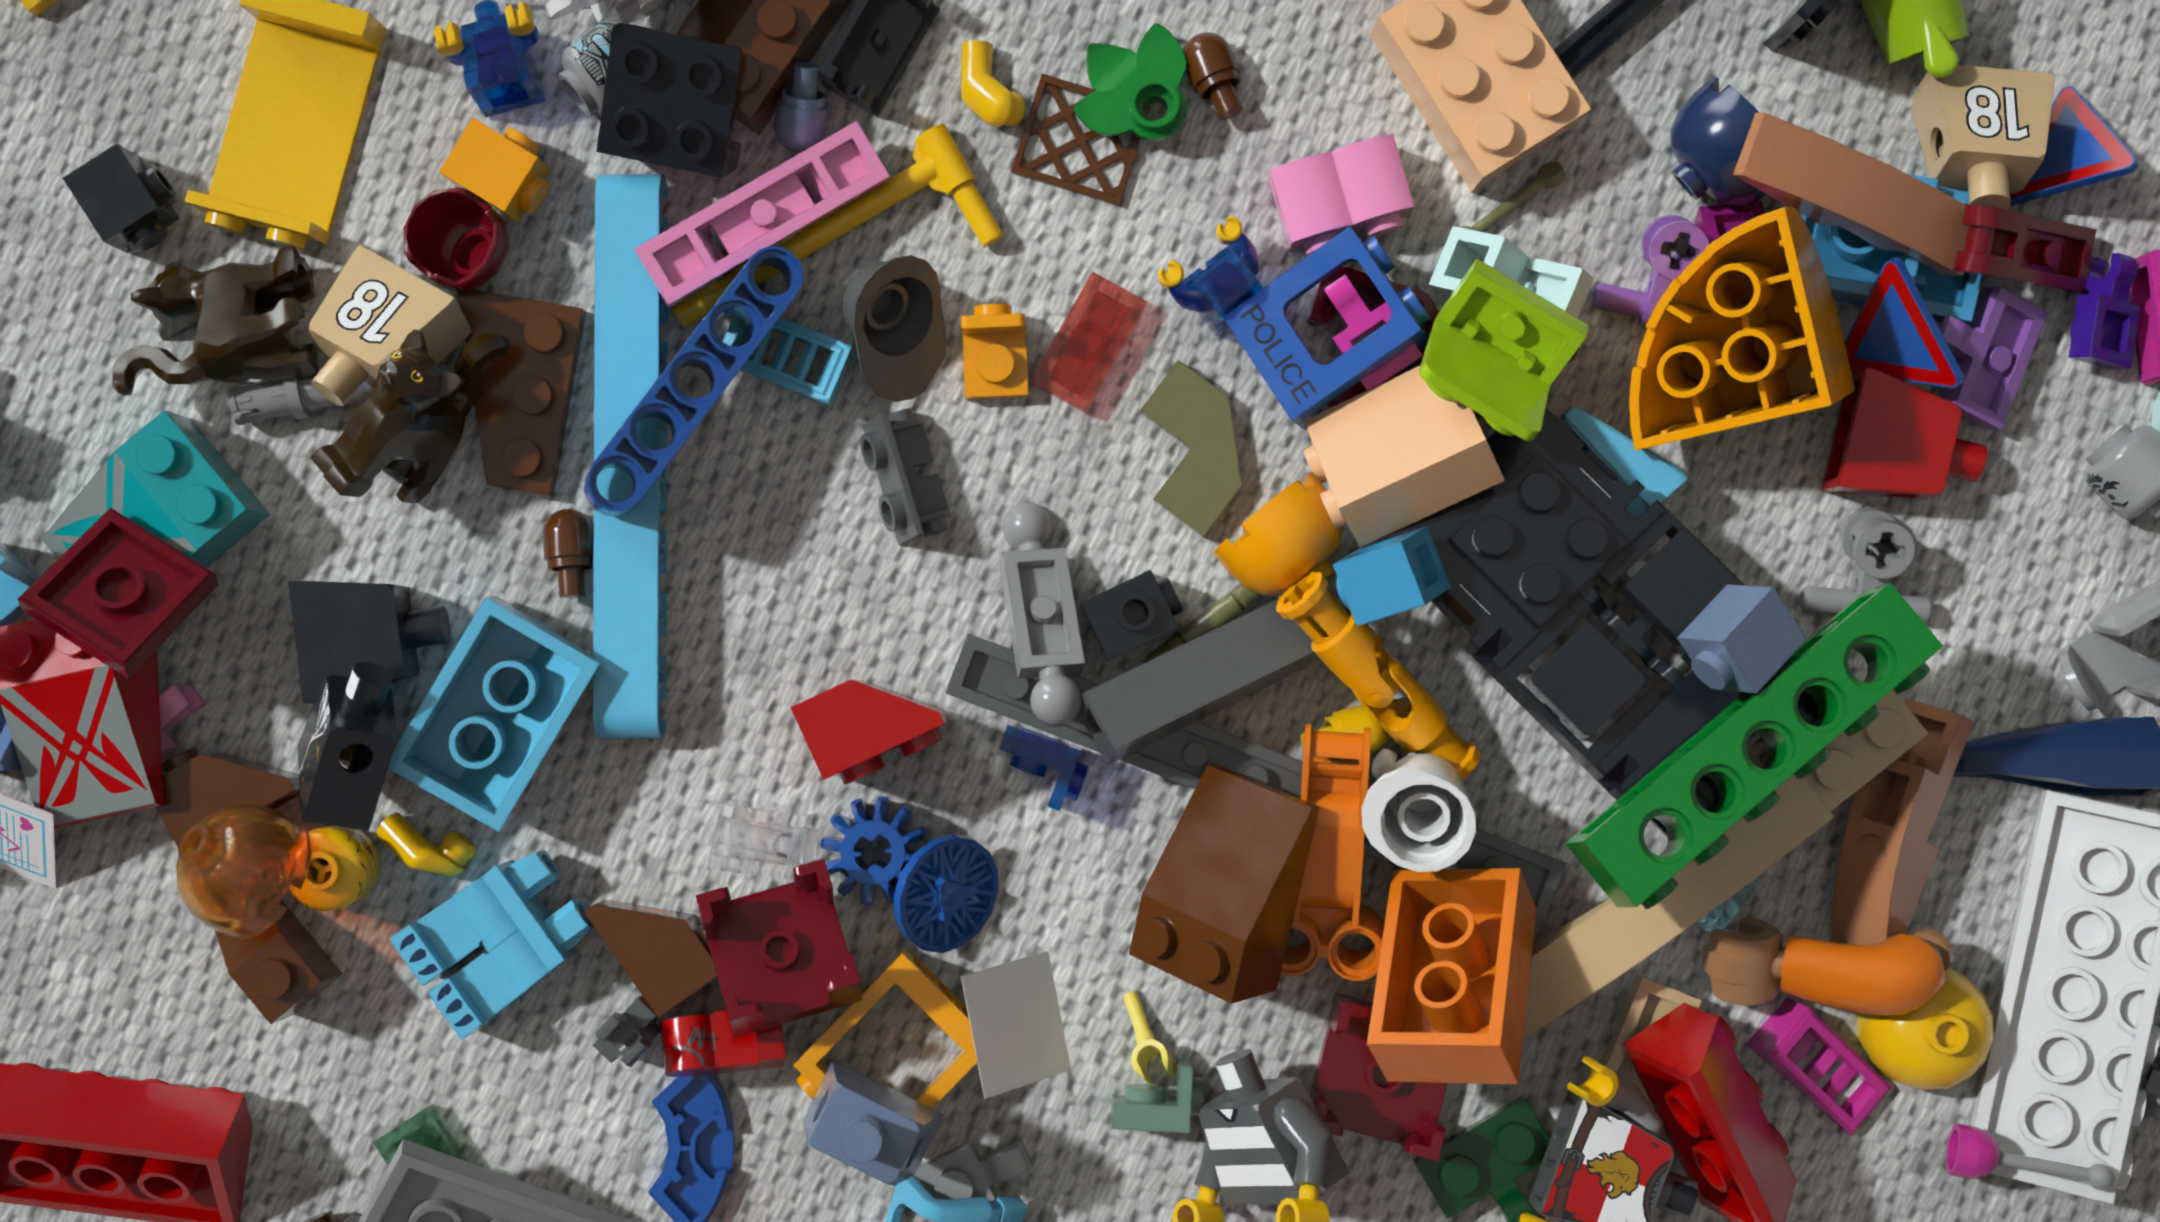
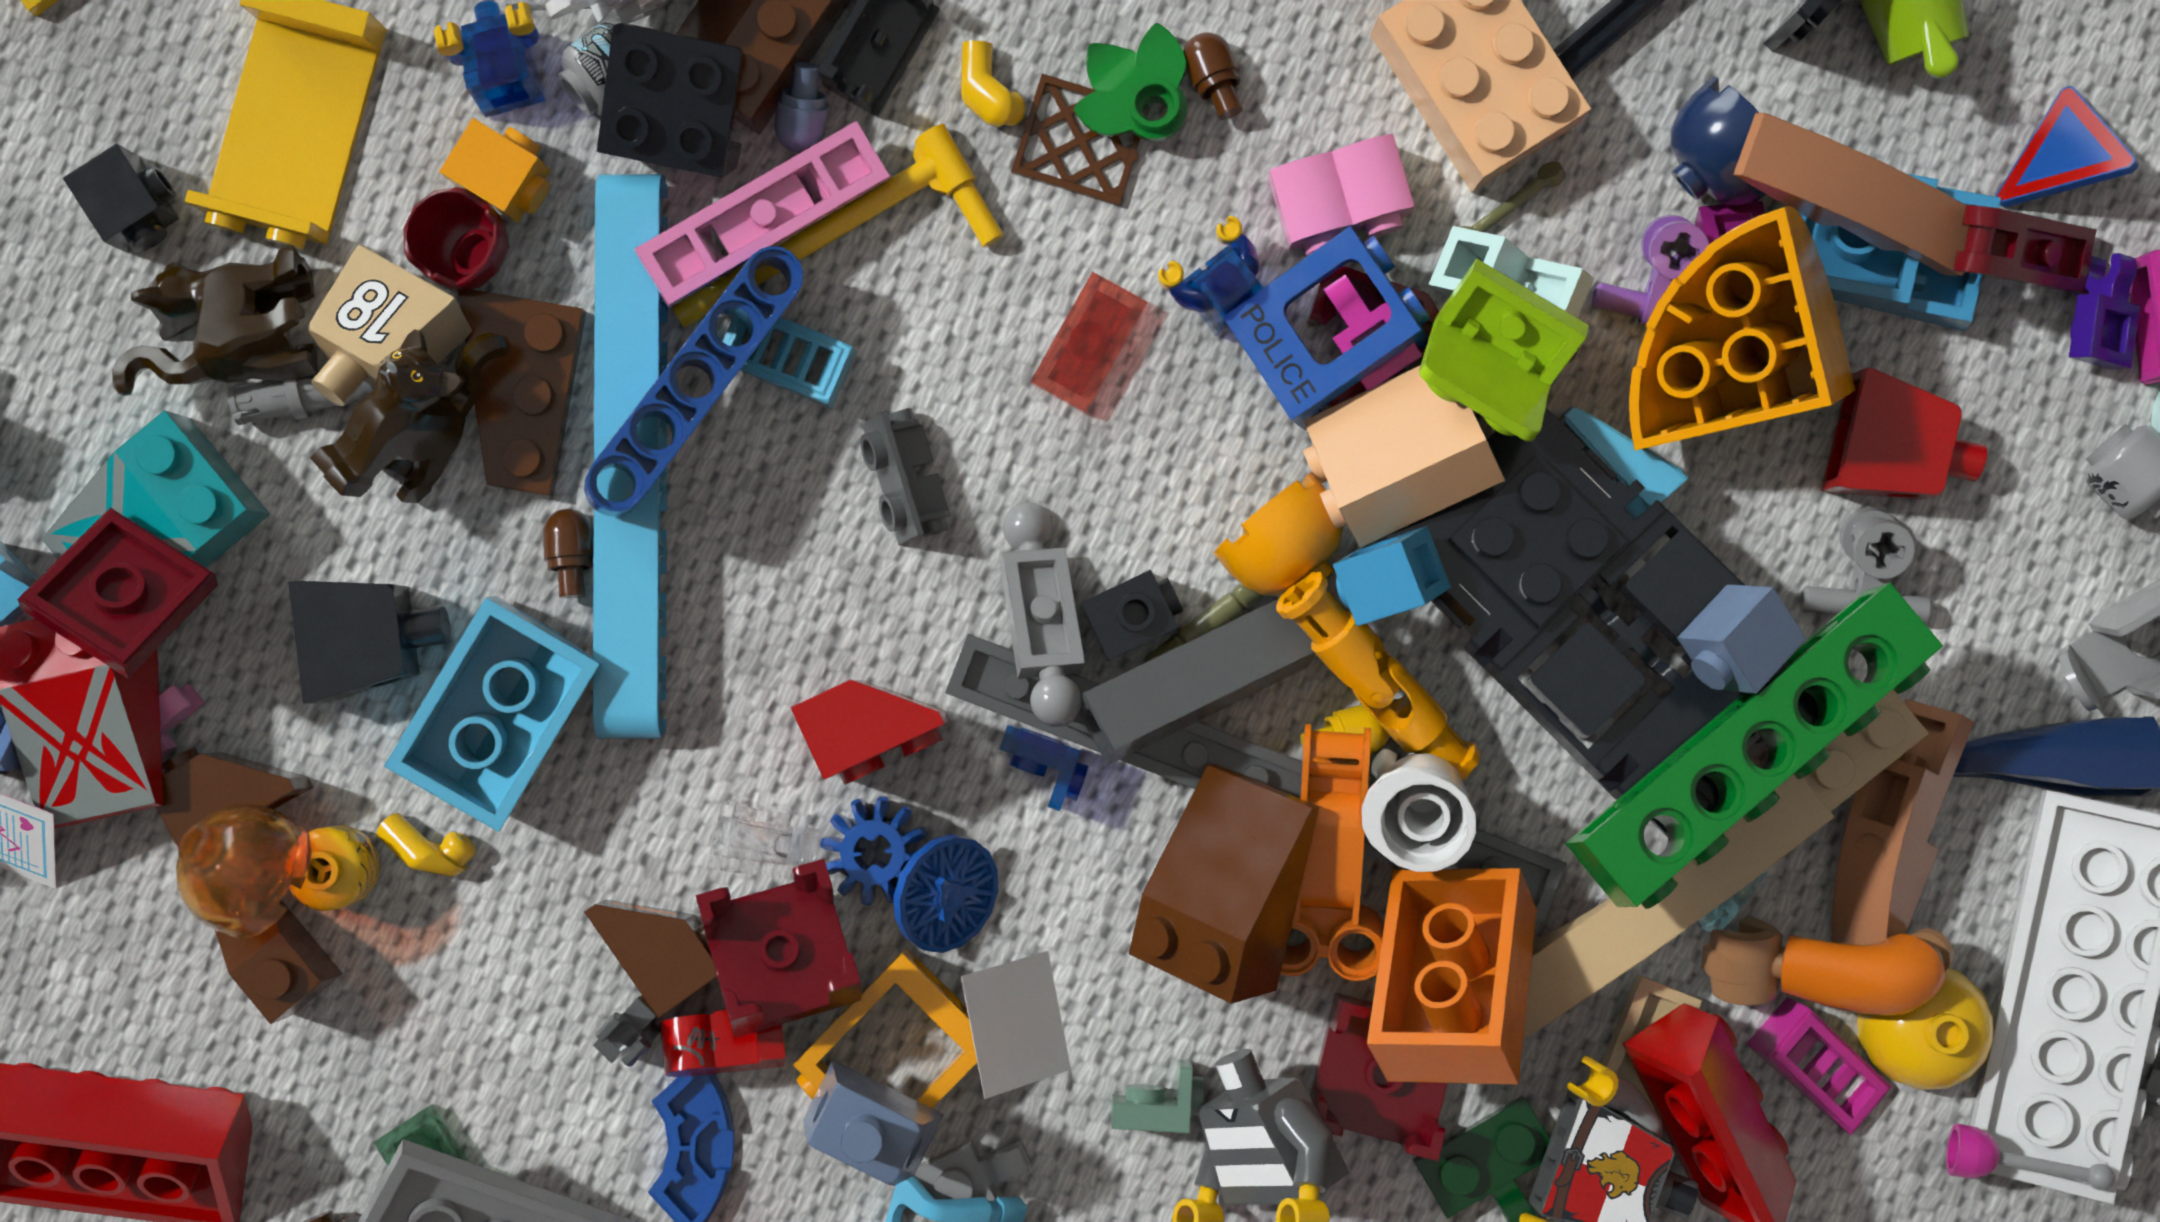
(349, 723): black torso -> none
(513, 927): medium azure hips -> none
(896, 325): dark grey piece -> none
(994, 353): light orange bracket -> none
(1147, 1045): light yellow hand -> none
(1202, 422): olive tile -> none
(1900, 334): piece -> none
(1984, 129): tan torso -> none
(1992, 354): medium lavender plate -> none

